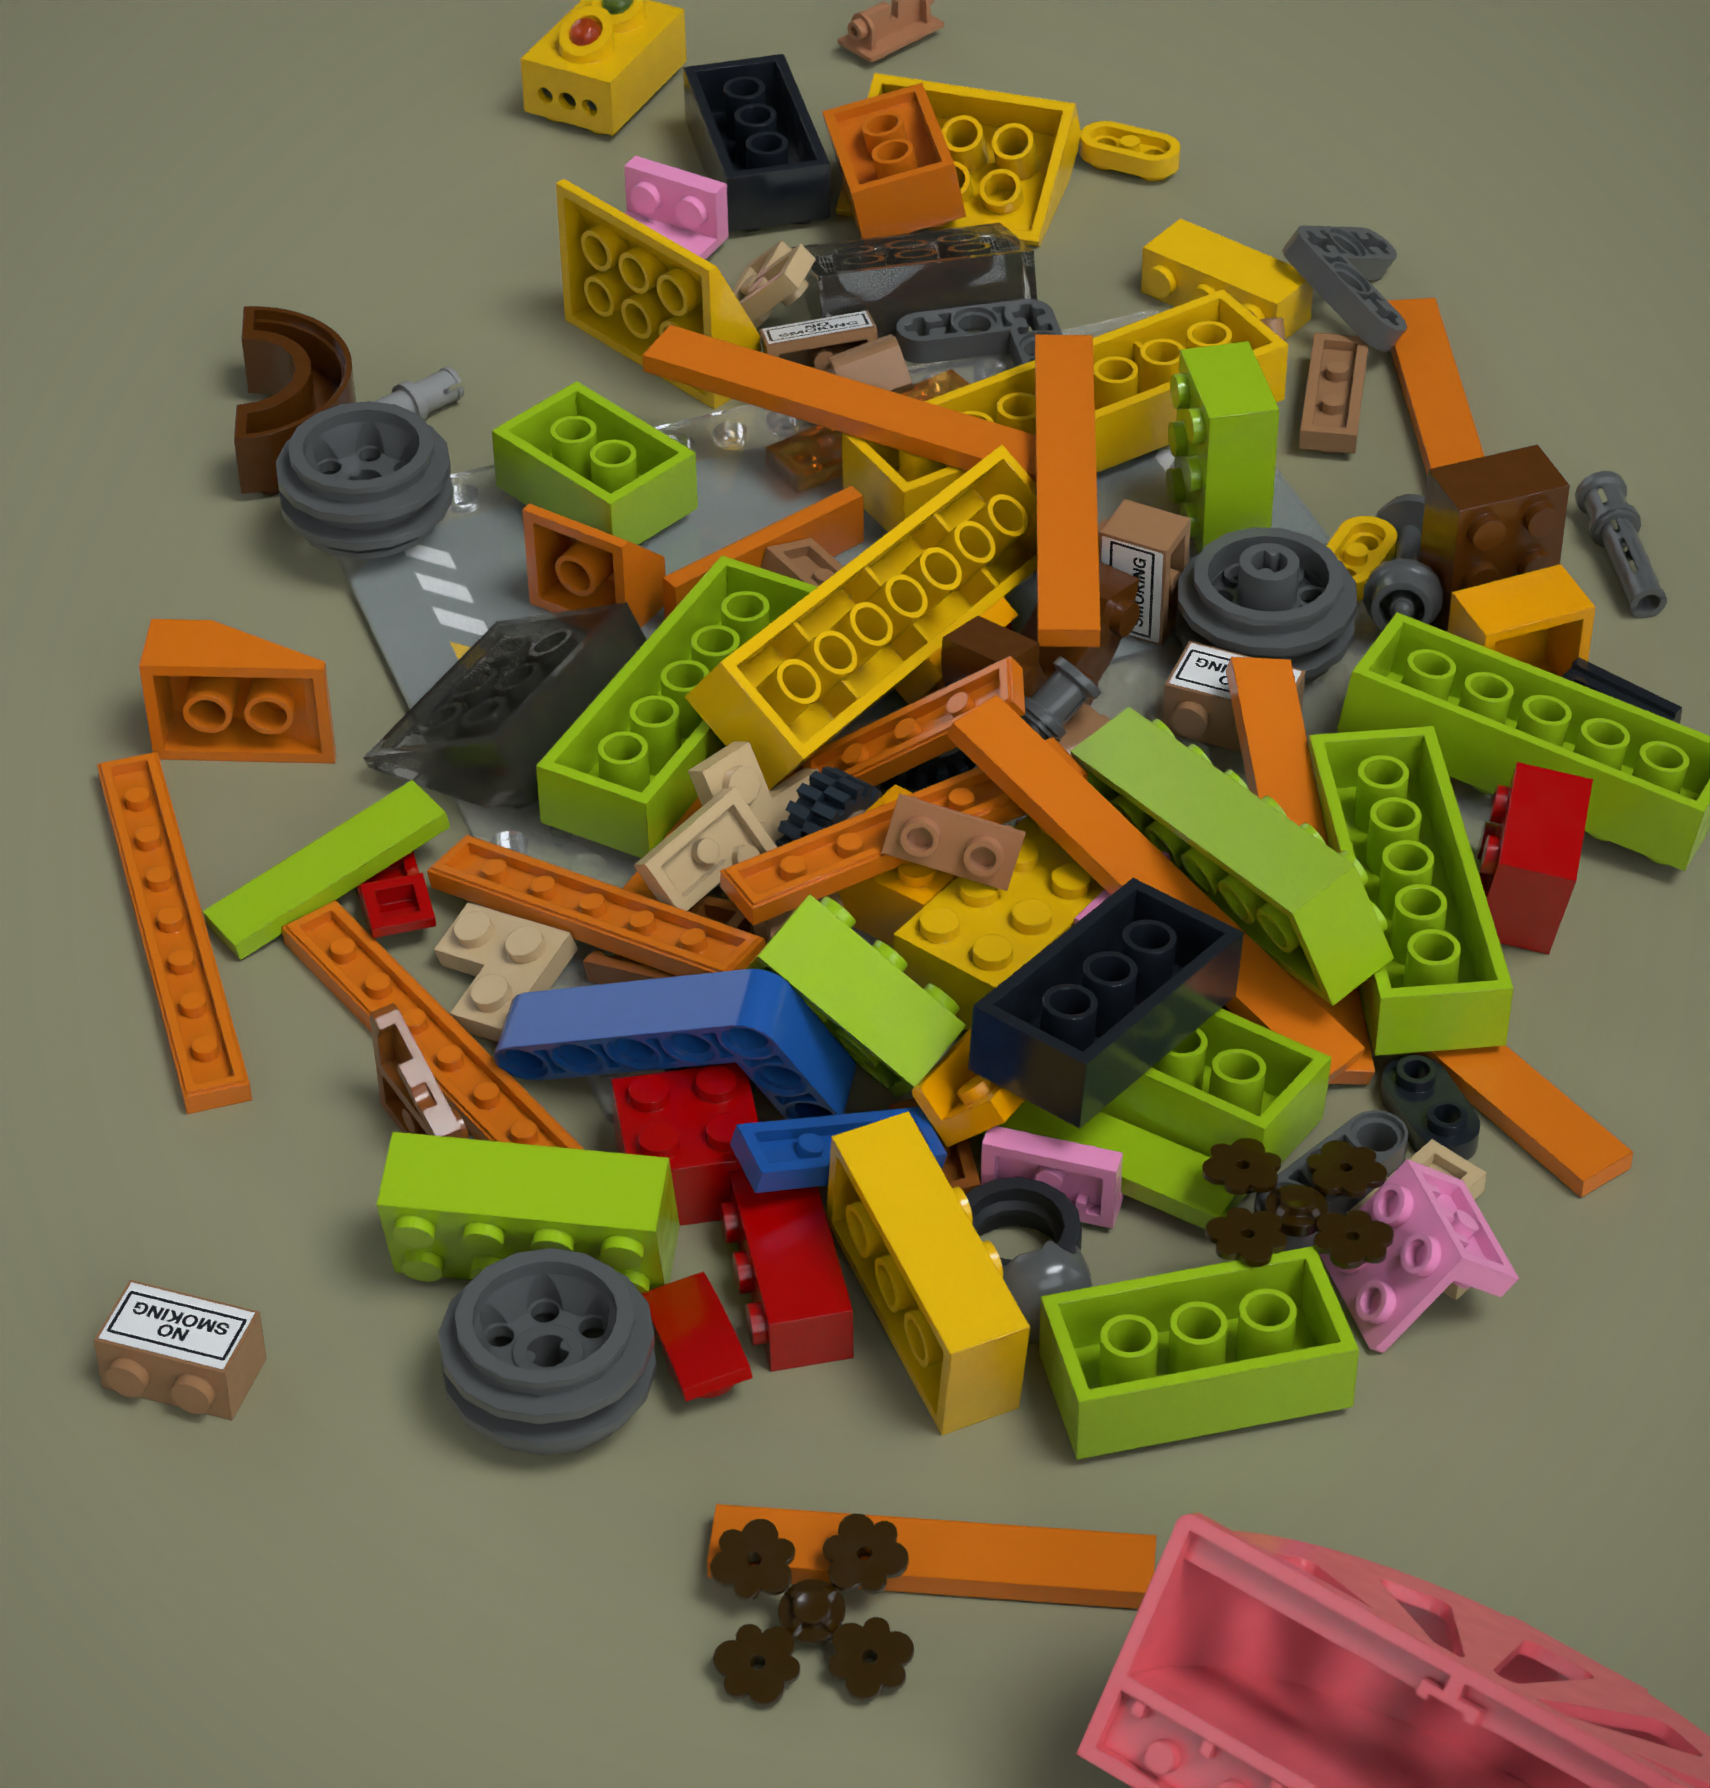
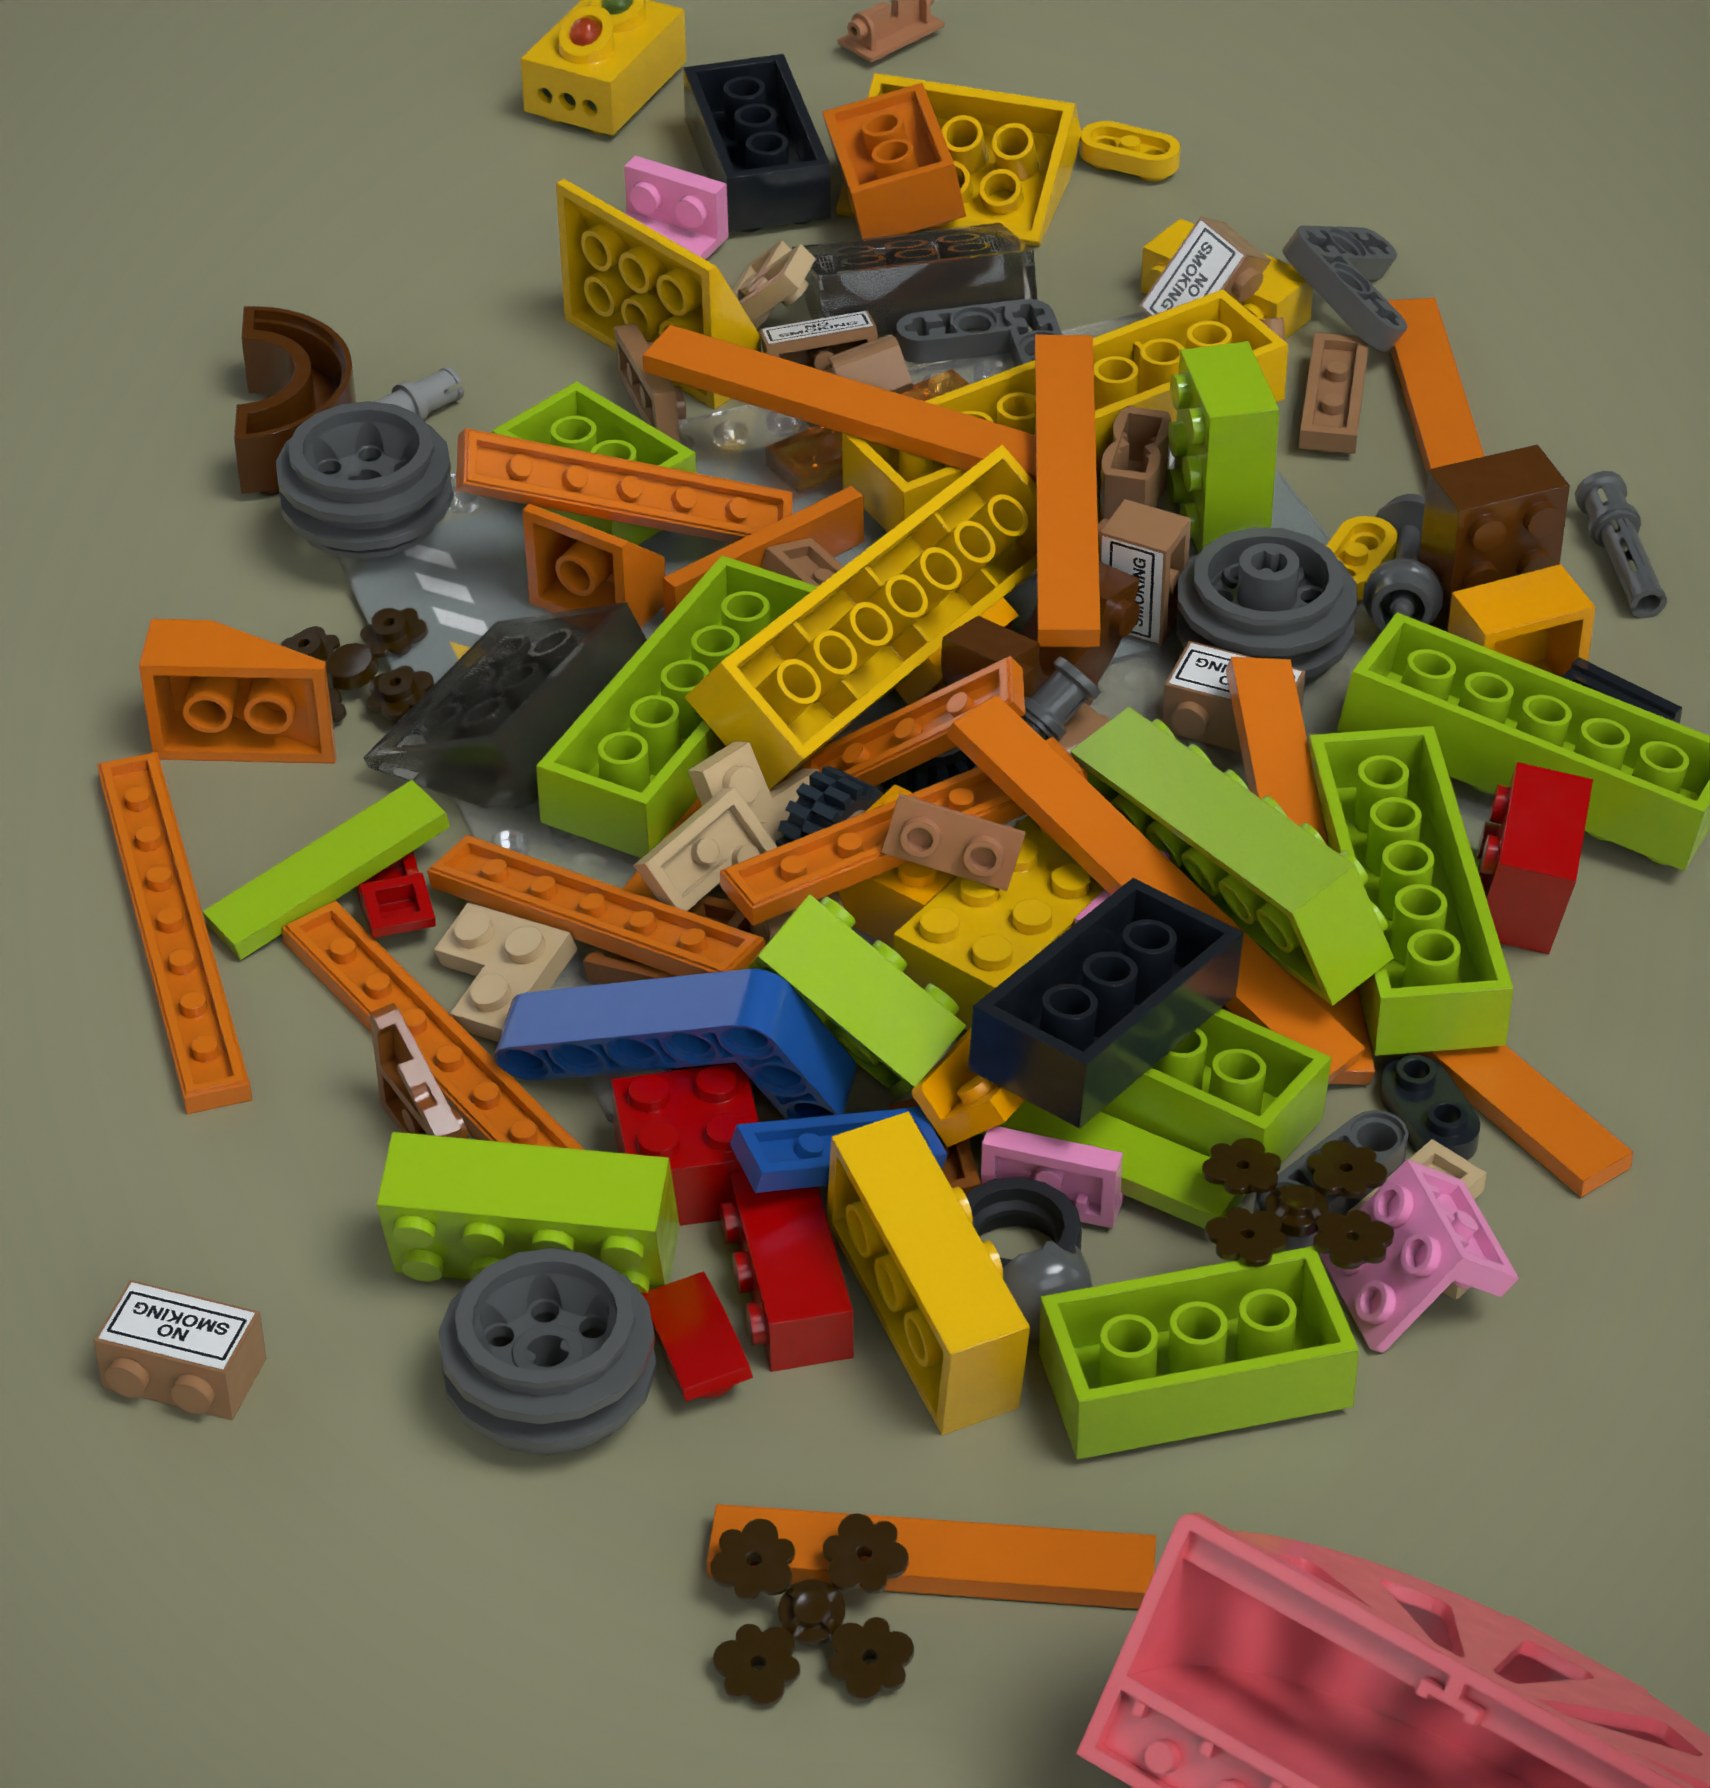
(357, 664): none -> dark brown plant
(615, 488): none -> orange tile
(653, 395): none -> medium nougat plate
(1136, 460): none -> medium nougat brick
(1206, 262): none -> brick

